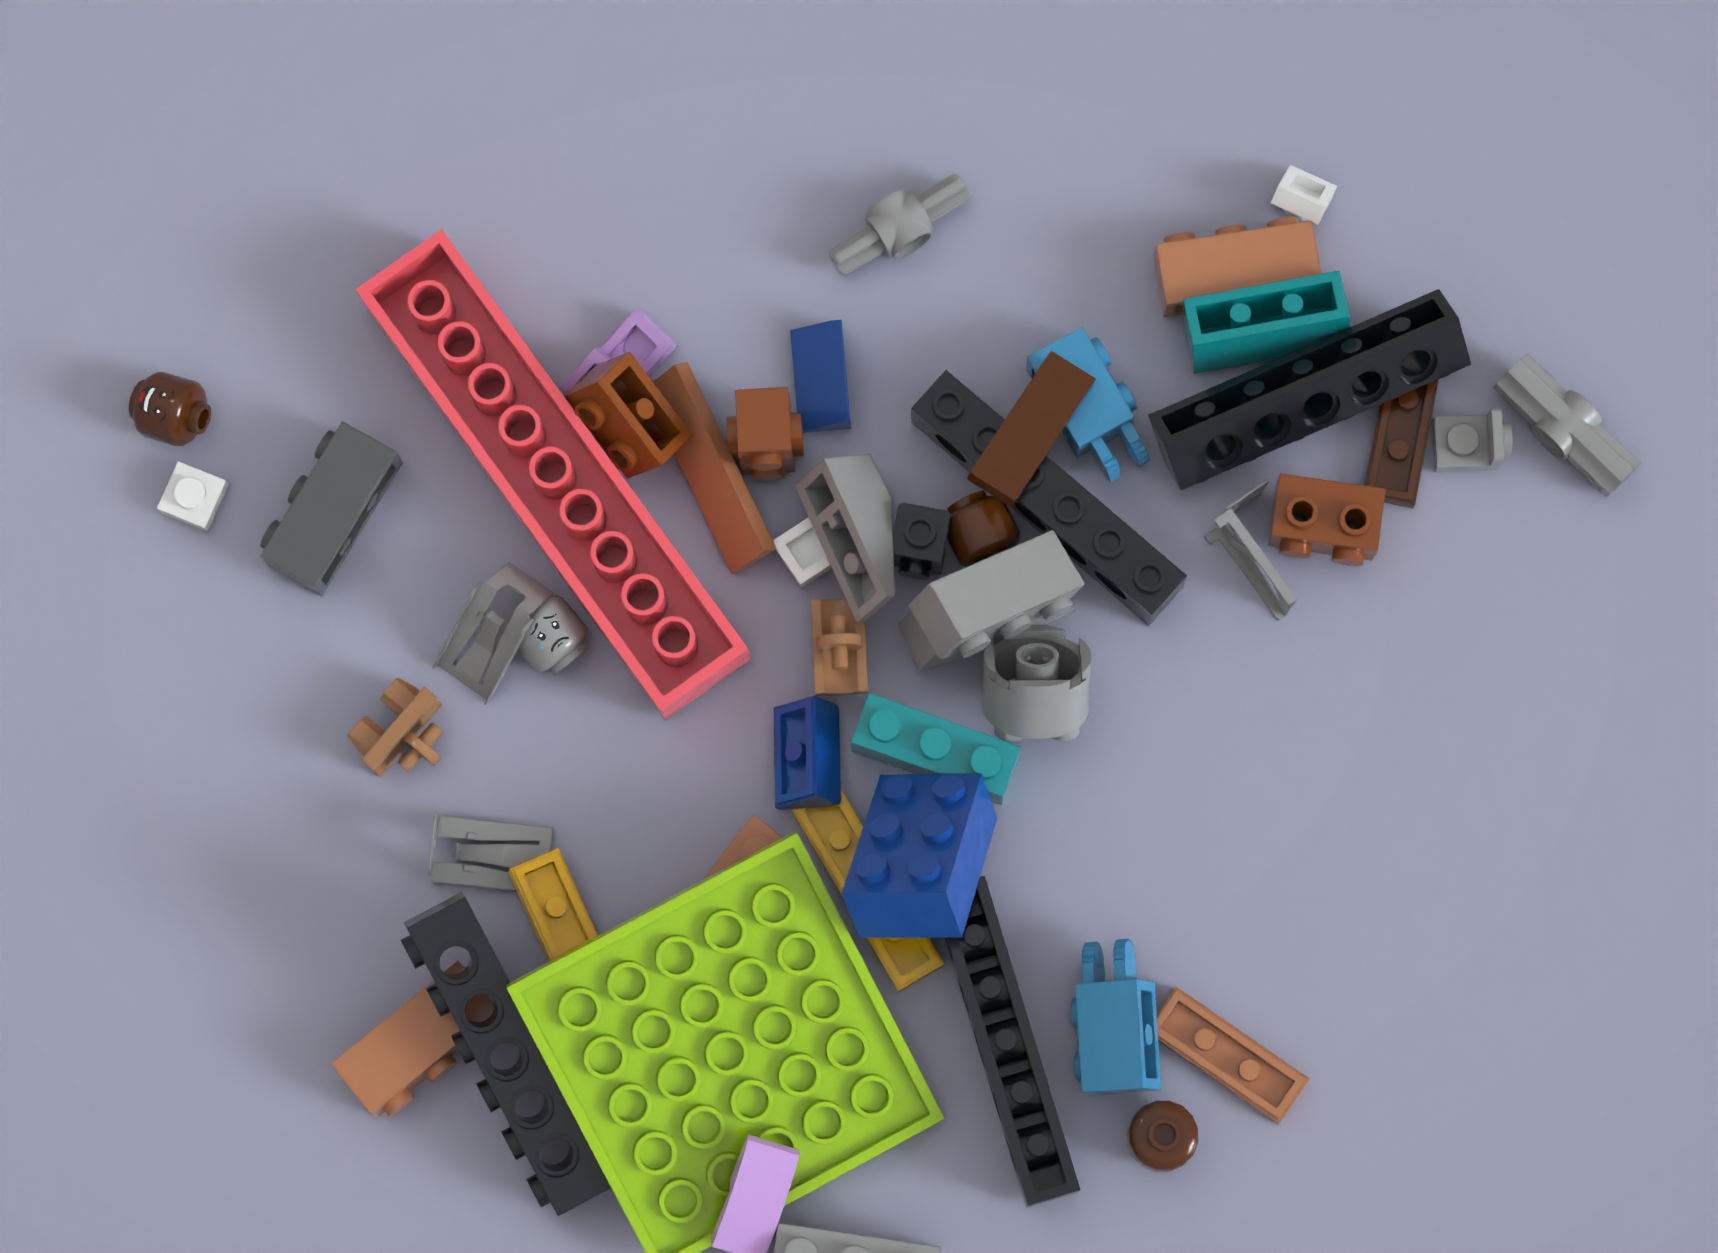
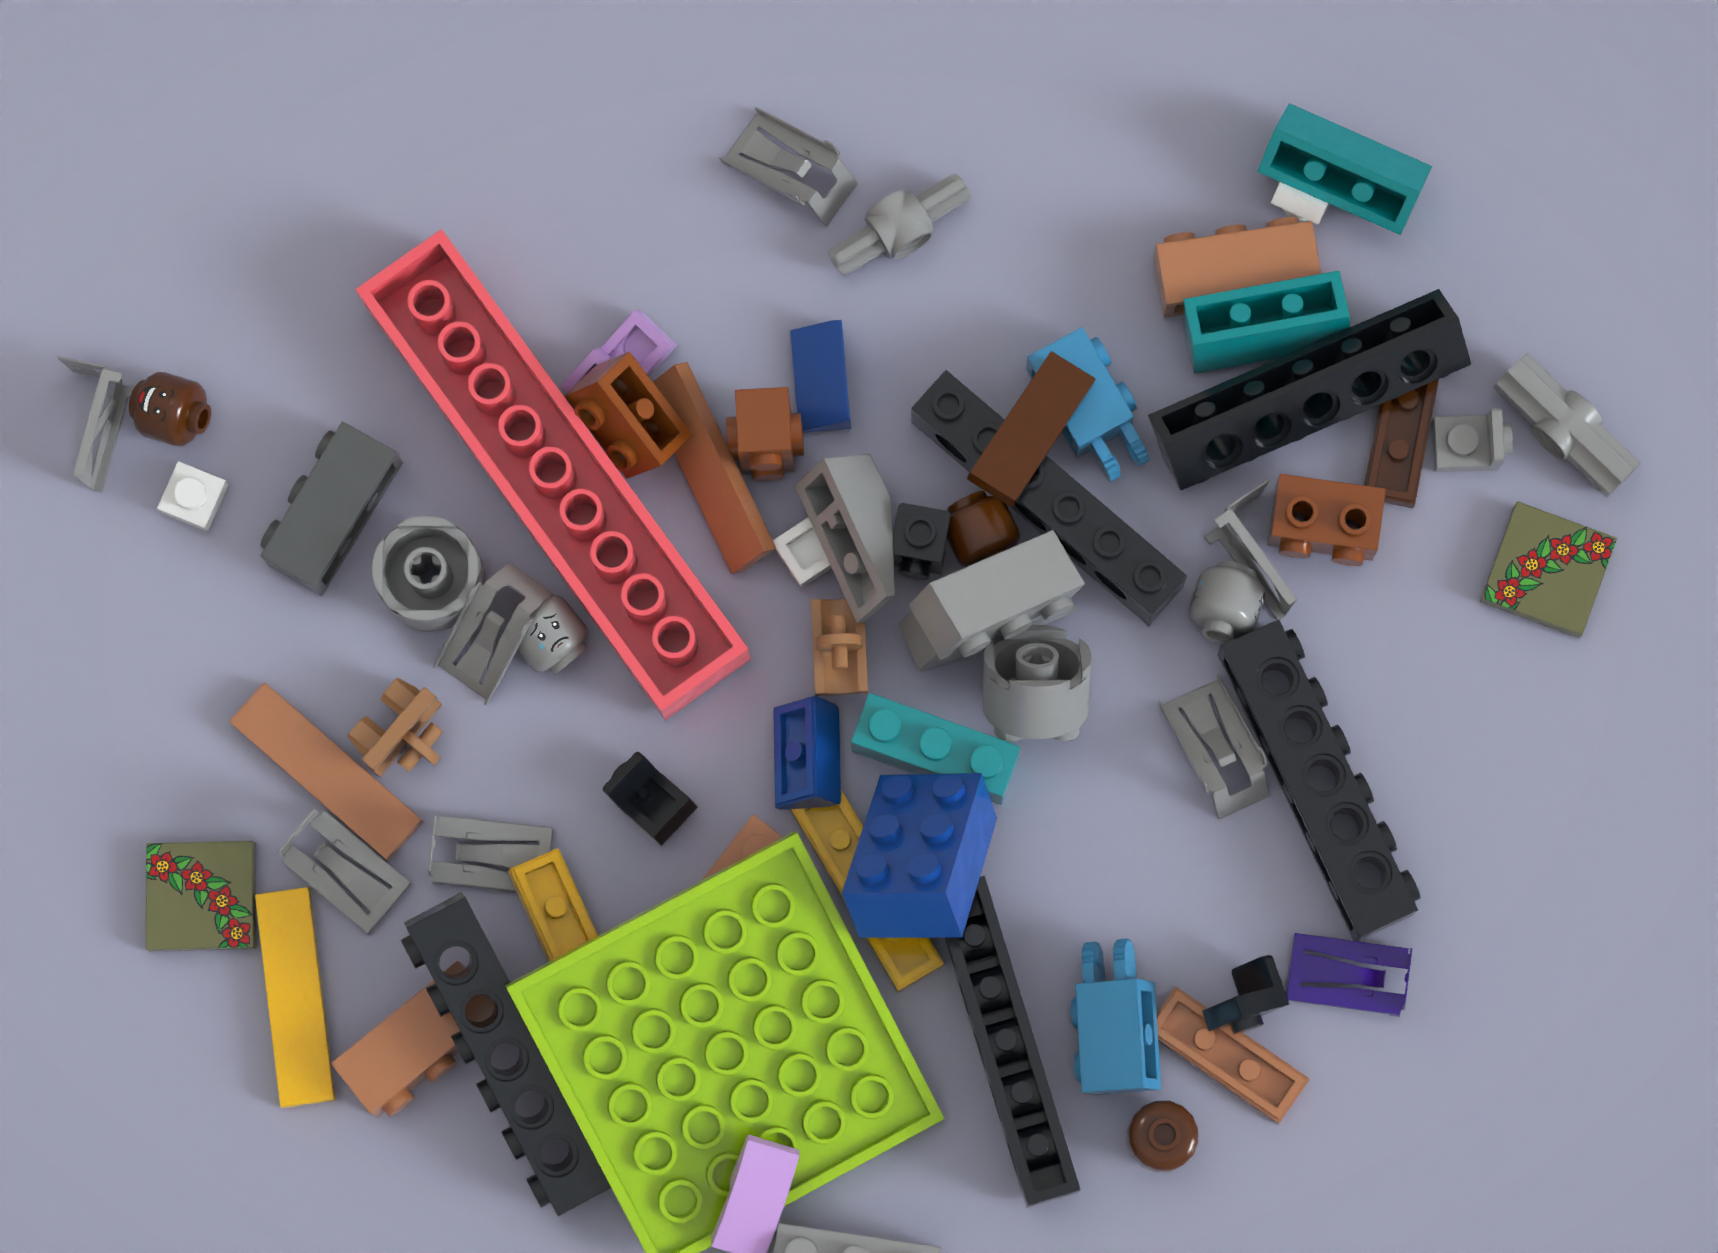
(109, 419): none -> light grey piece
(200, 896): none -> olive tile
(295, 997): none -> yellow tile
(326, 771): none -> nougat tile
(369, 891): none -> light grey piece
(408, 553): none -> light grey brick
(649, 798): none -> black bracket
(759, 147): none -> light grey piece
(1202, 717): none -> light grey piece
(1227, 601): none -> light grey head
(1259, 994): none -> black bracket
(1319, 969): none -> dark purple piece
(1344, 168): none -> teal brick
(1361, 908): none -> black brick
(1548, 569): none -> olive tile

